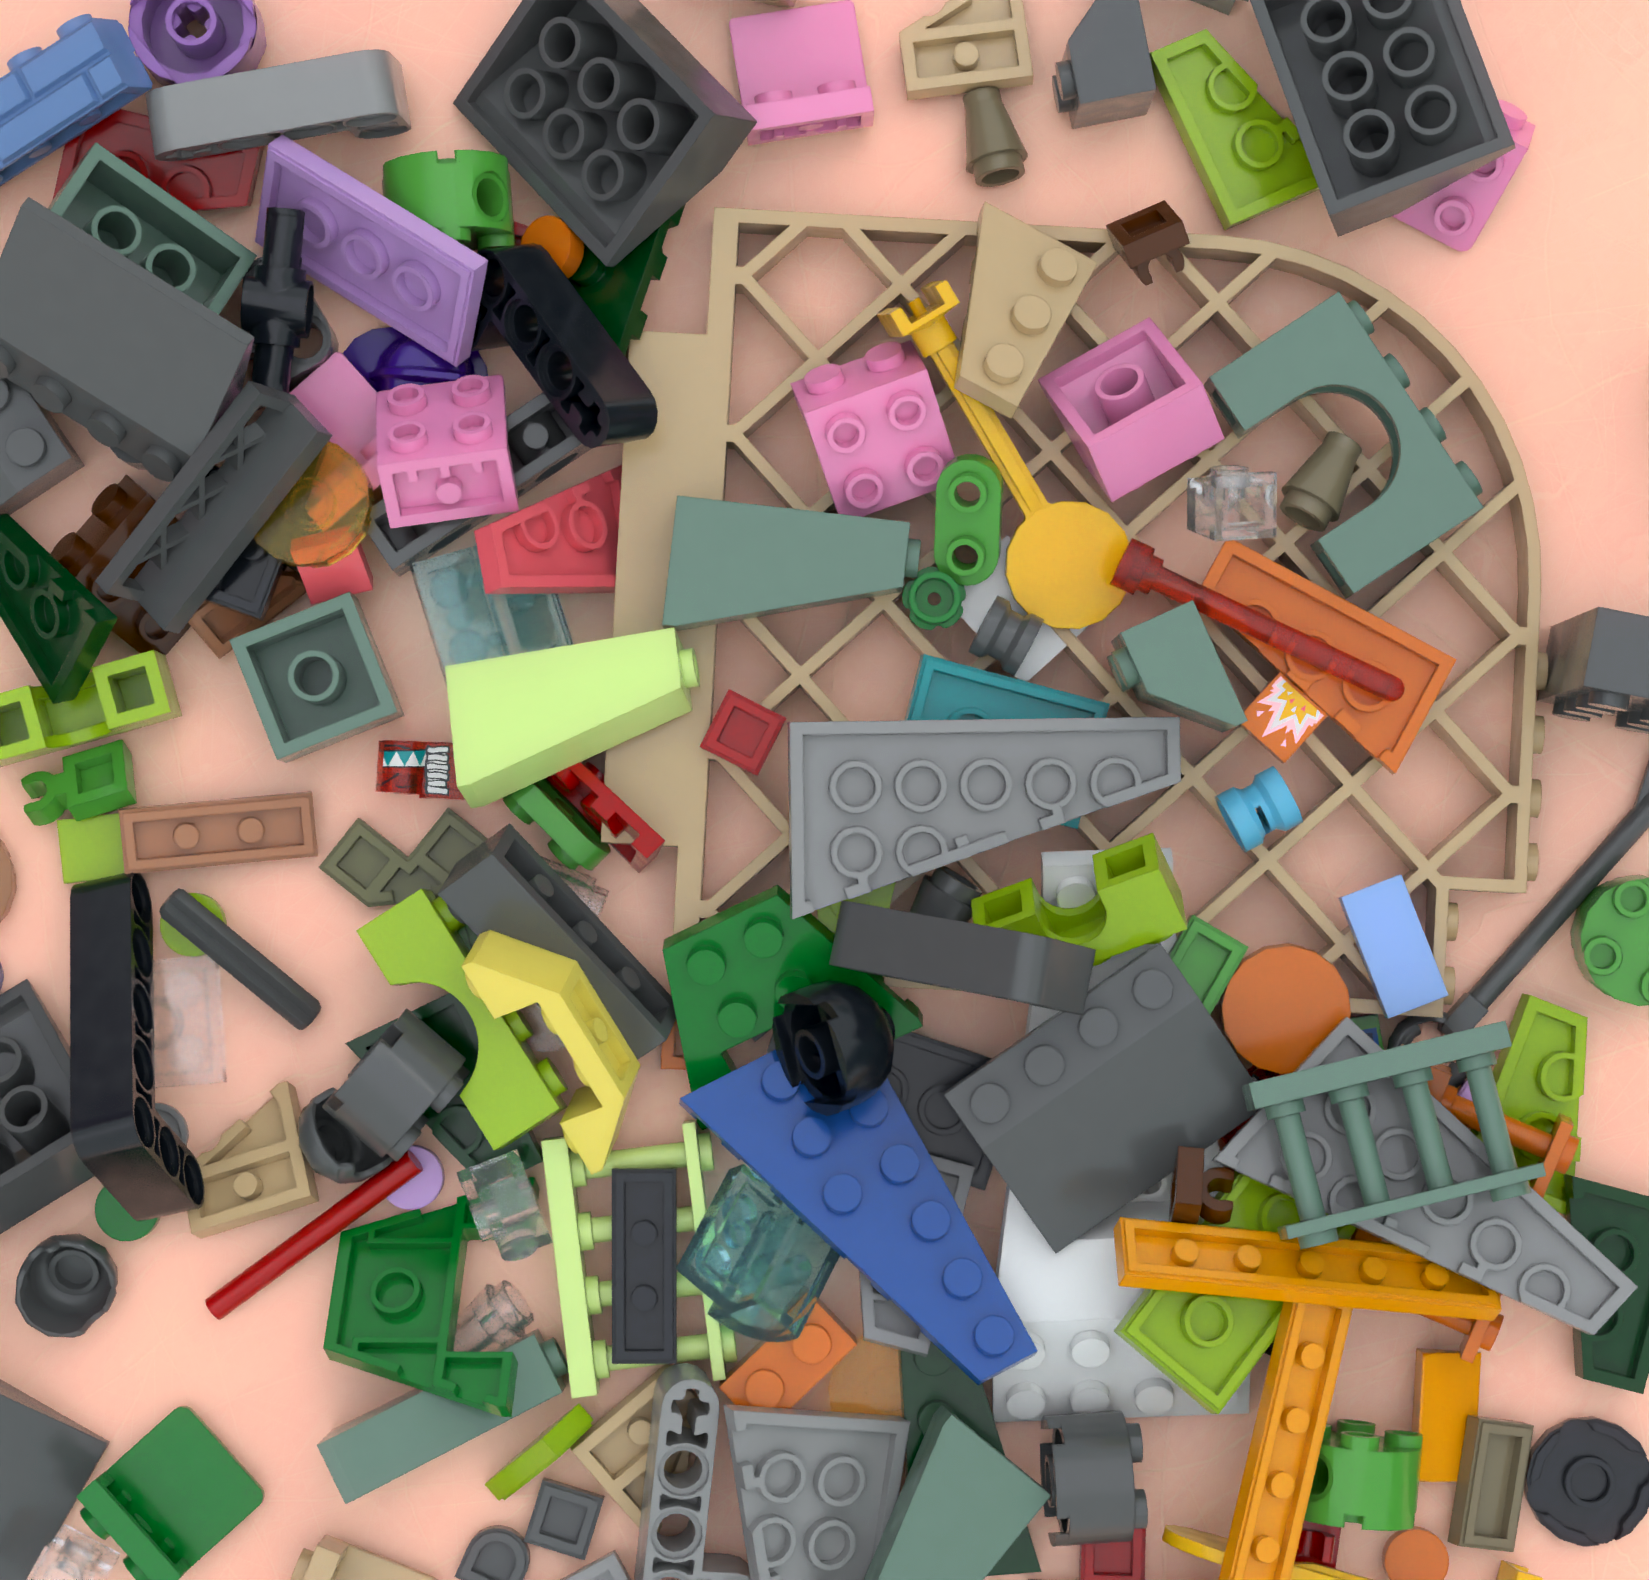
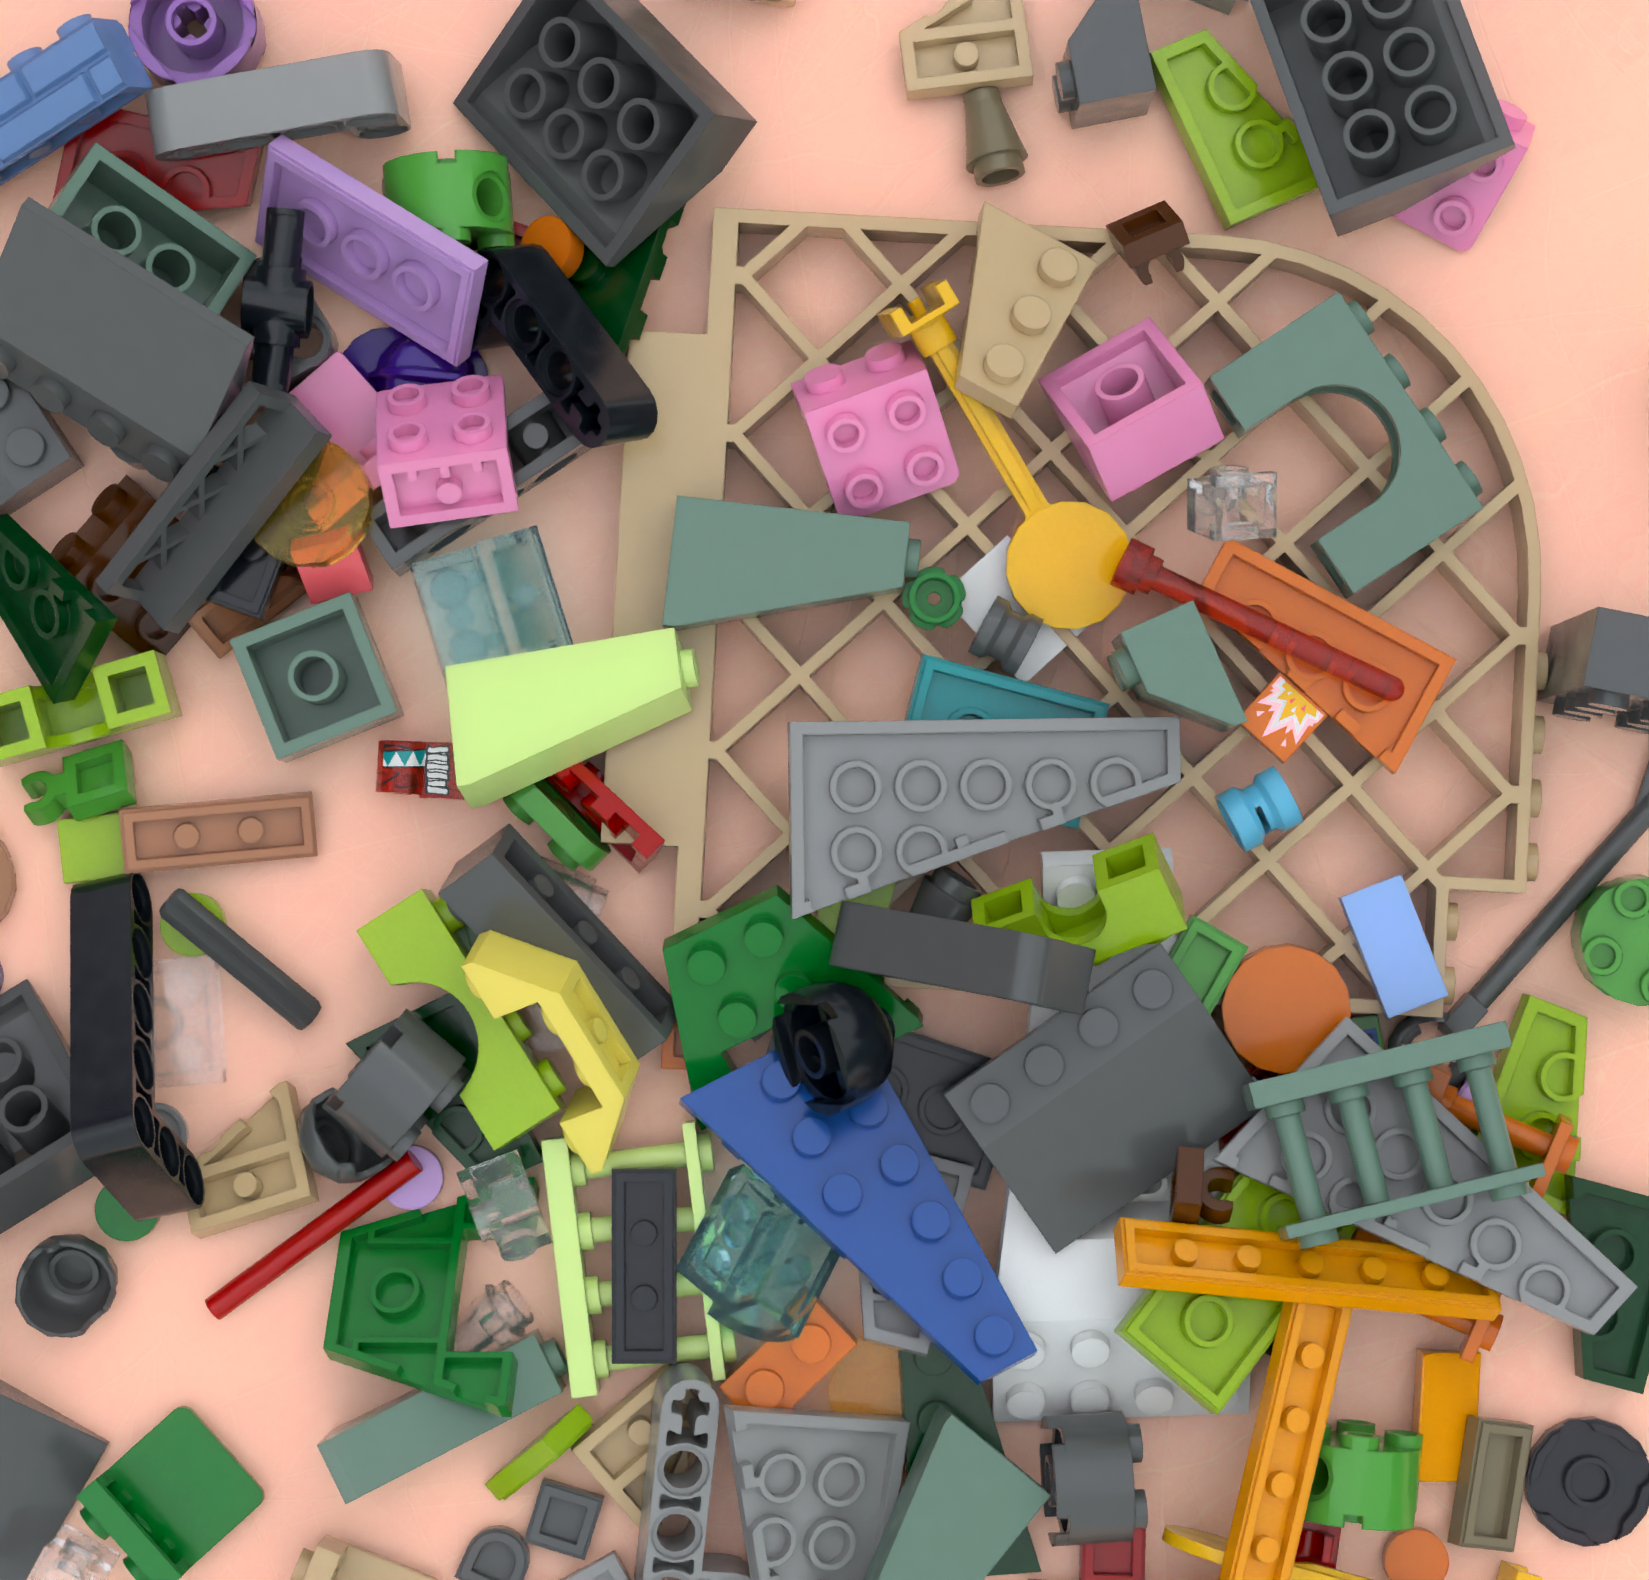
(384, 874): olive tile -> none
(557, 543): coral wing -> none
(743, 732): red tile -> none
(801, 71): bright pink bracket -> none
(968, 522): bright green plate -> none
(1320, 485): dark tan cone -> none

